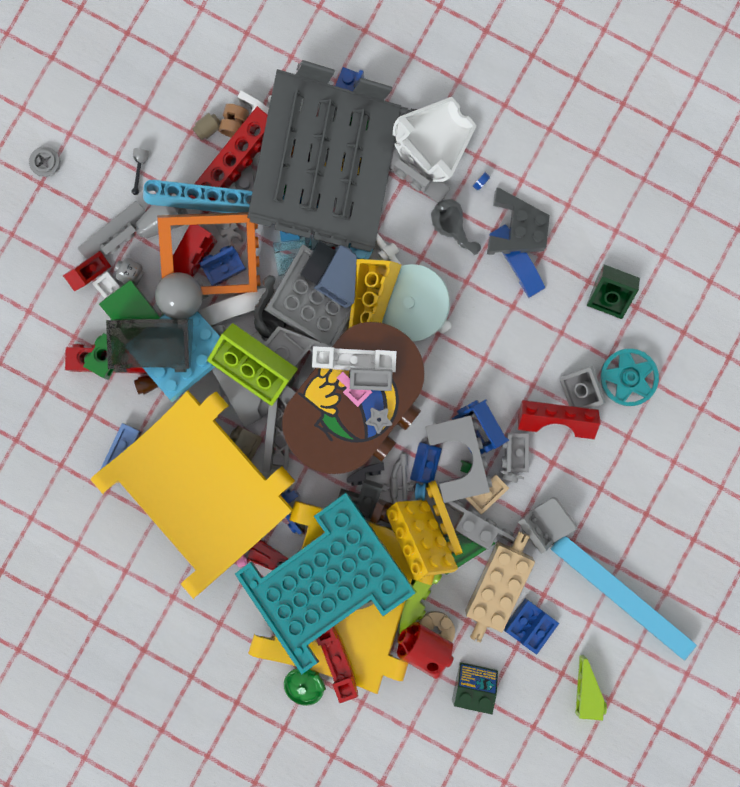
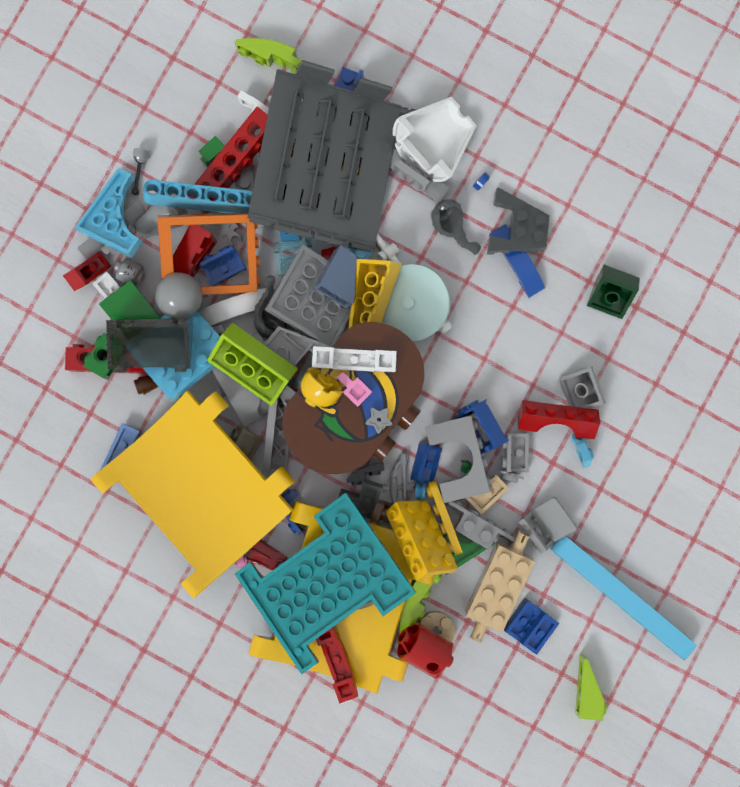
(35, 161): light grey gear -> none
(105, 216): none -> medium azure plate
(206, 126): dark tan brick -> none
(210, 150): none -> green brick
(234, 118): medium nougat wheel -> none
(267, 51): none -> lime slope
(304, 688): green piece -> none
(318, 262): black slope -> none
(320, 390): none -> yellow cylinder
(371, 379): light grey tile -> none
(475, 688): slope -> none
(585, 454): none -> medium azure plate
(629, 377): teal wheel -> none

